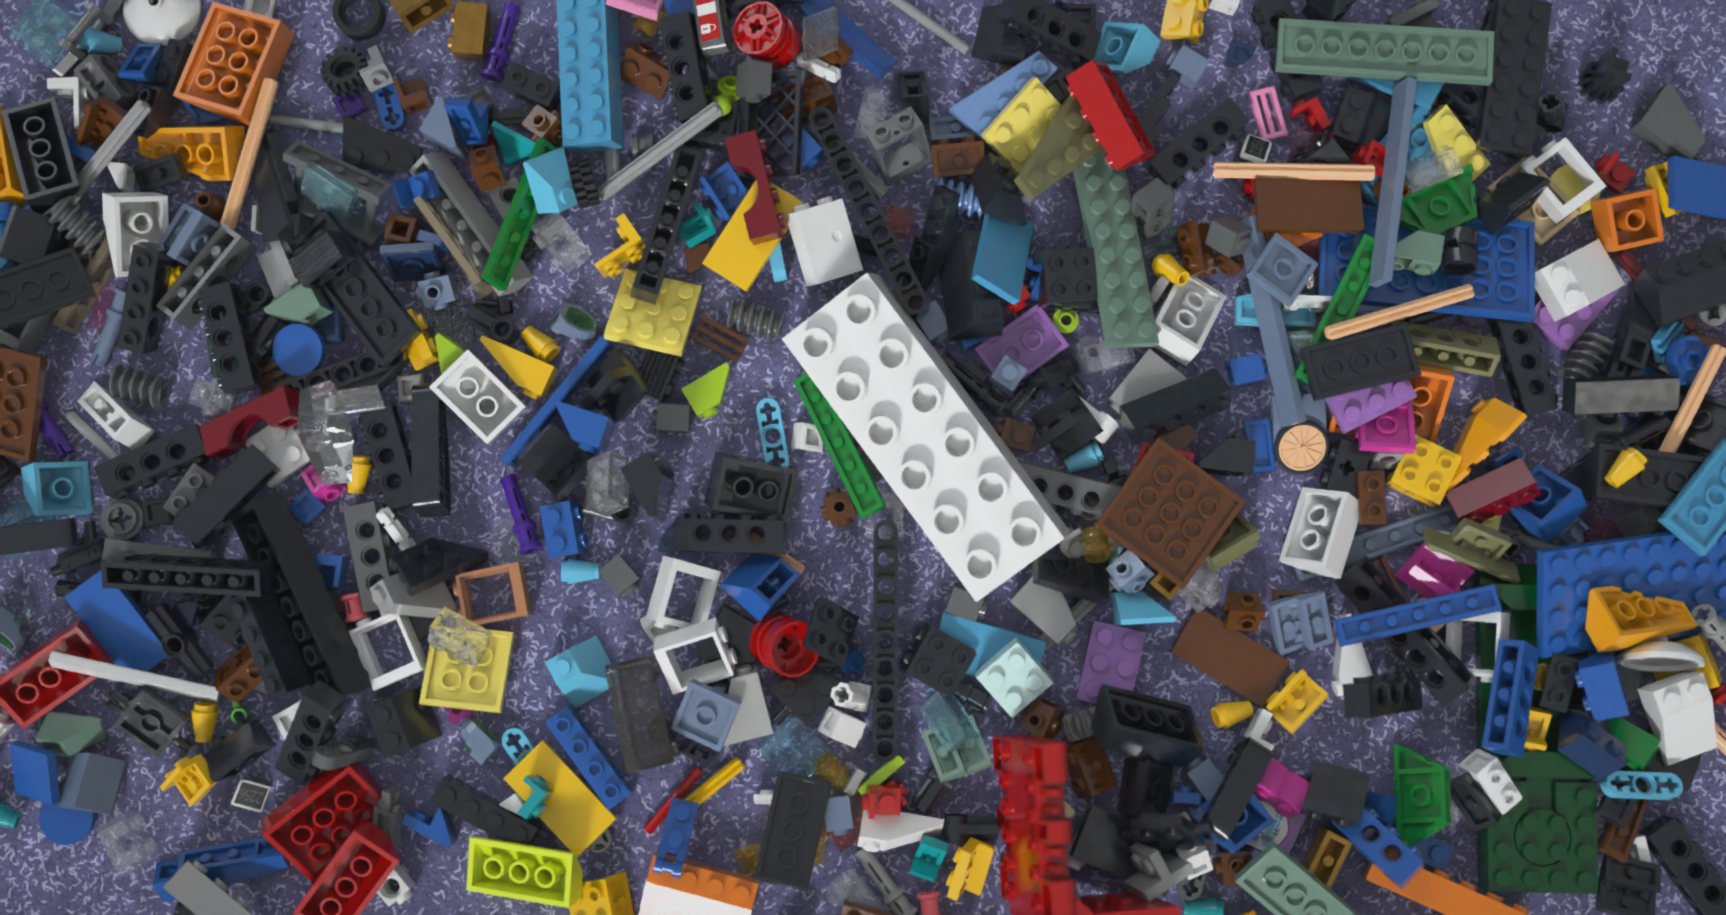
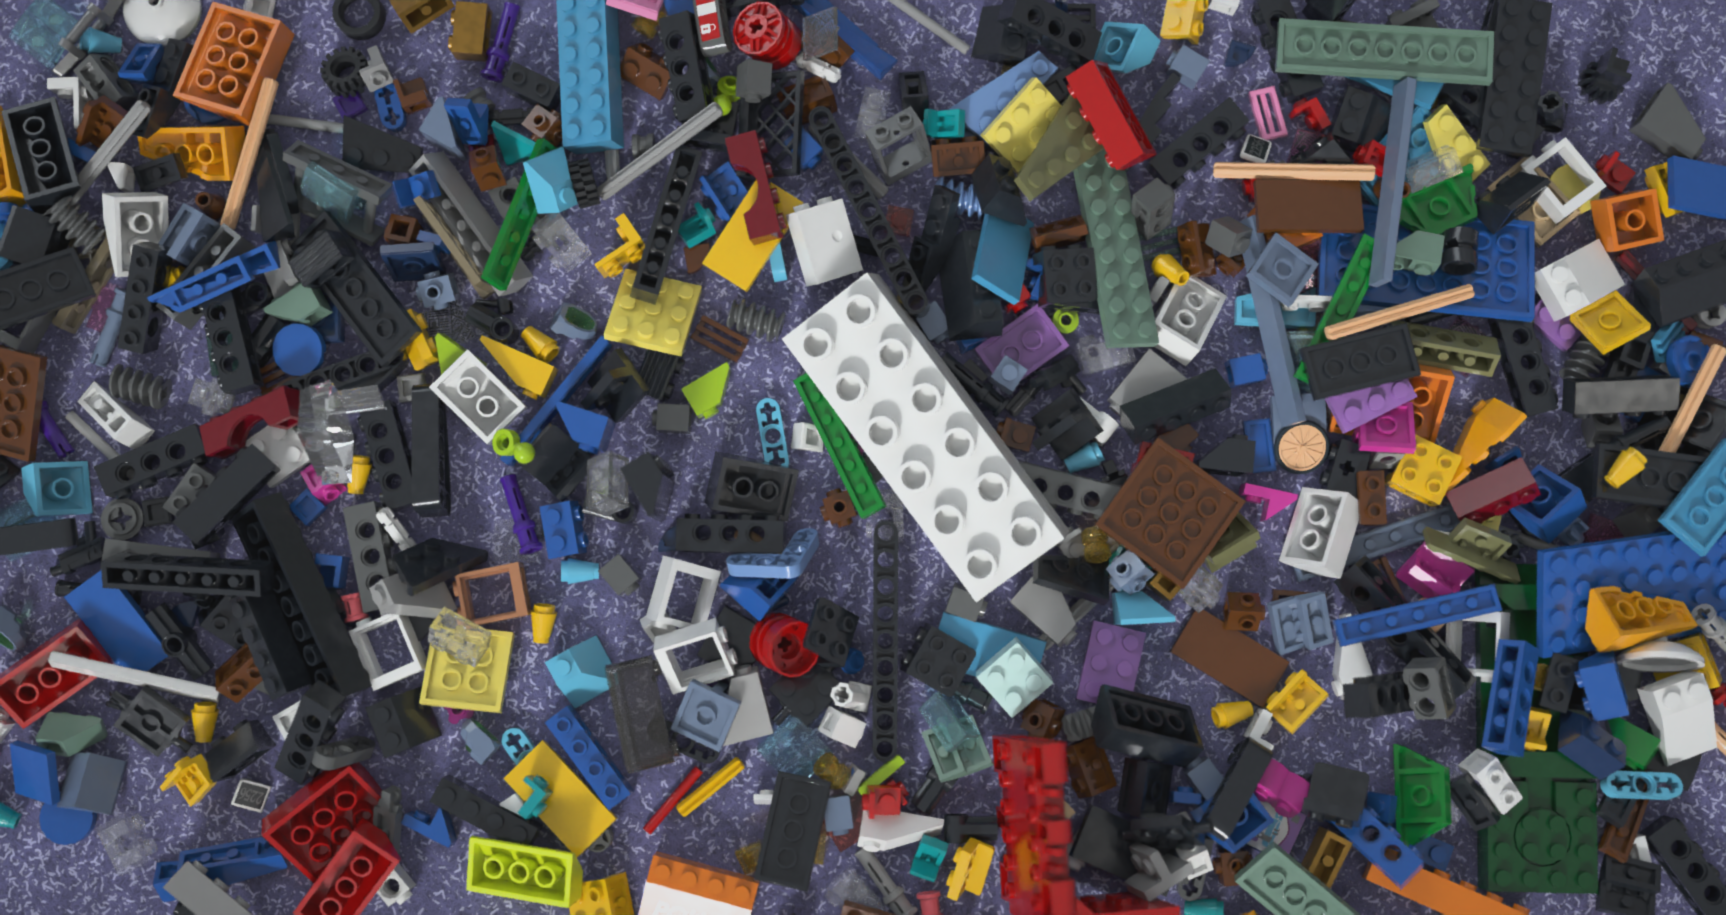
(219, 278): none -> blue wedge
(238, 707): bright green hand -> none
(507, 443): none -> lime plate
(543, 620): none -> yellow cone
(676, 836): blue plate -> none
(785, 565): none -> medium blue beam
(944, 123): none -> teal bracket
(1059, 233): none -> reddish brown bracket
(1273, 499): none -> dark pink slope
(1436, 688): none -> dark grey brick
(1610, 322): none -> yellow tile

